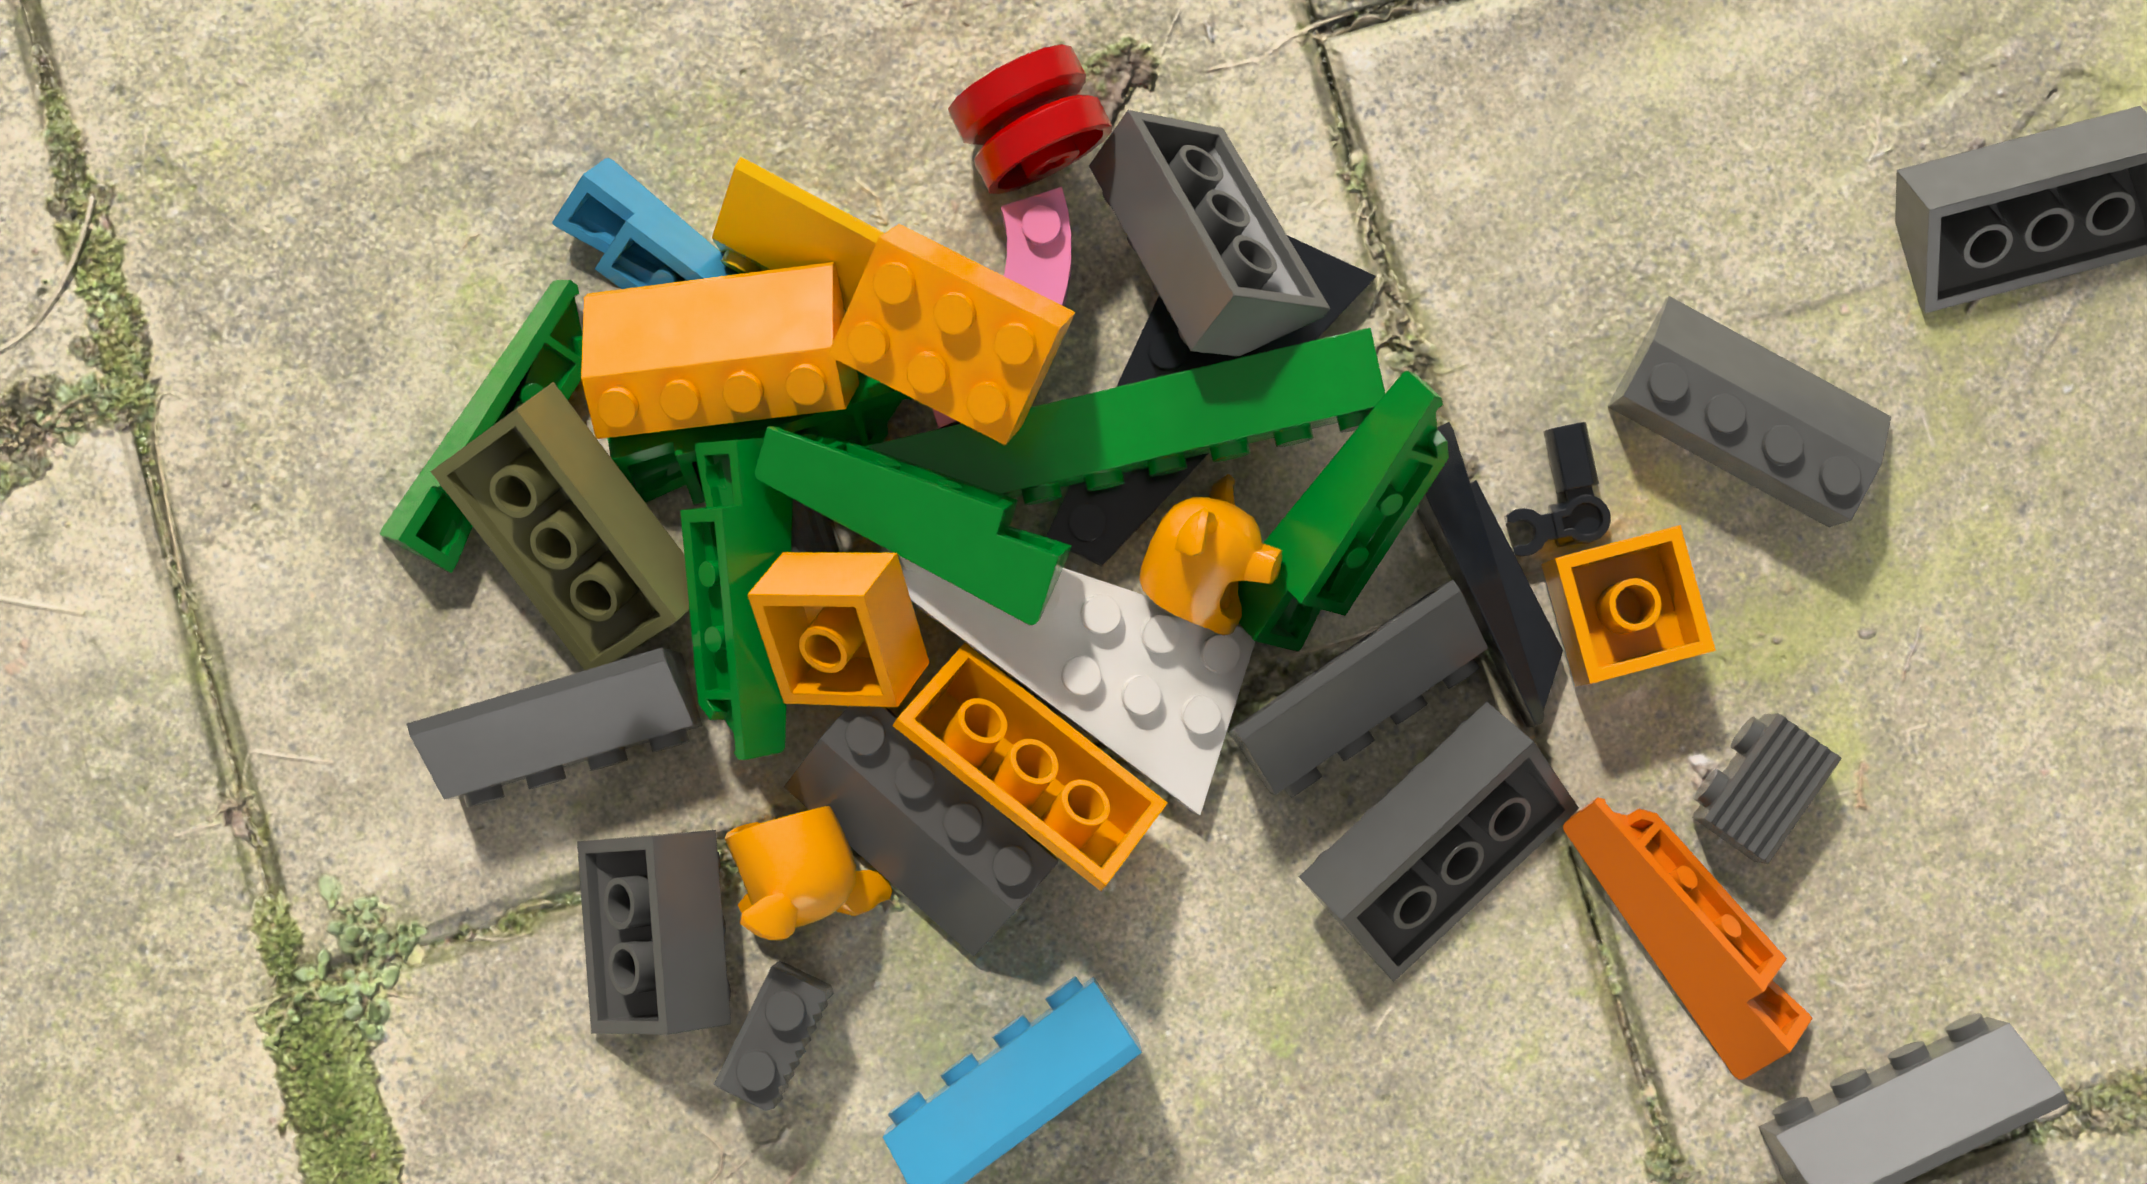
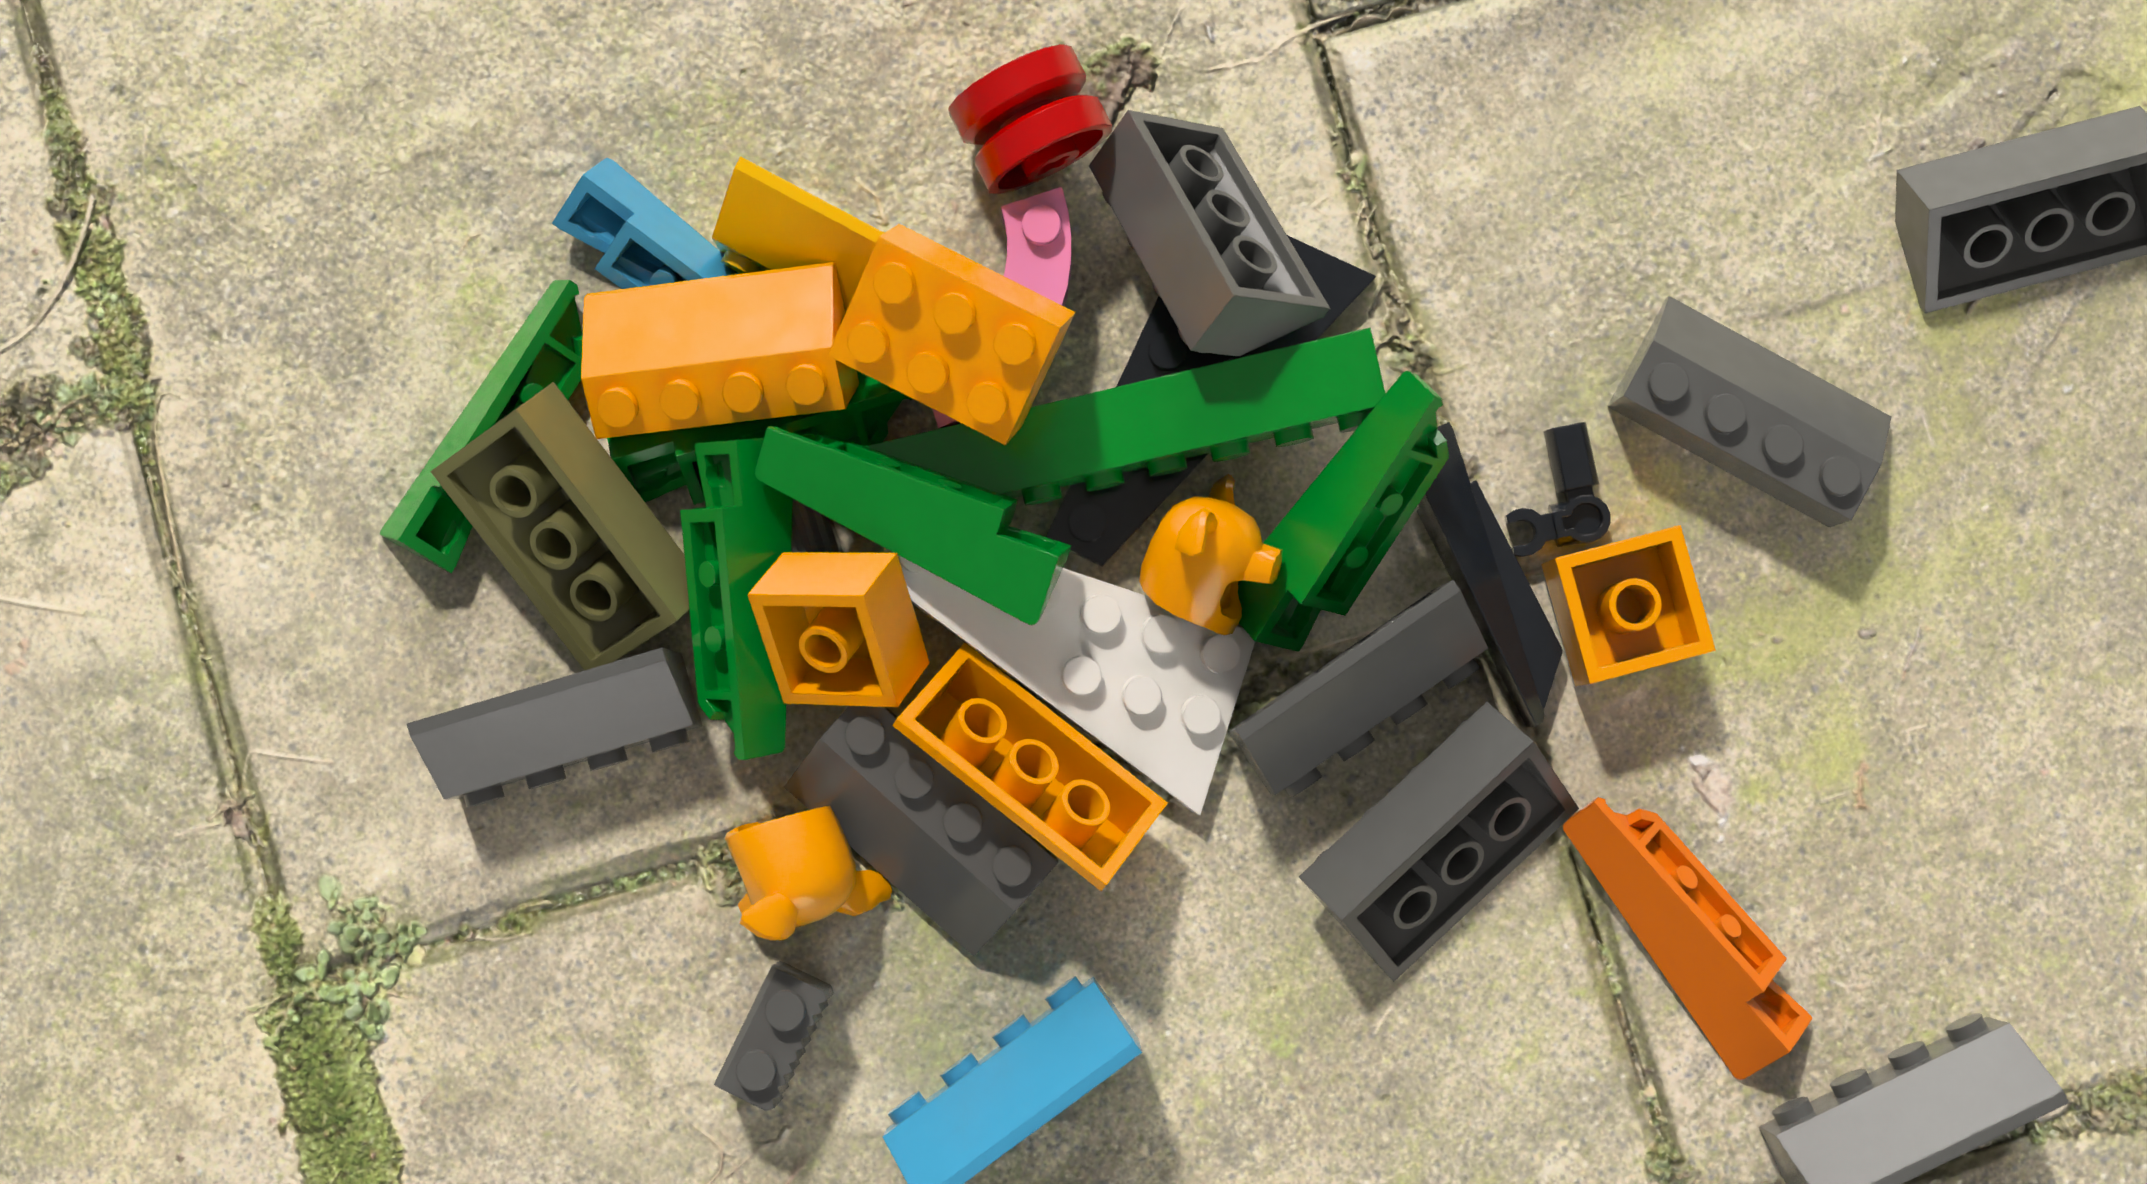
(654, 933): dark grey slope -> none
(1764, 786): dark grey brick -> none

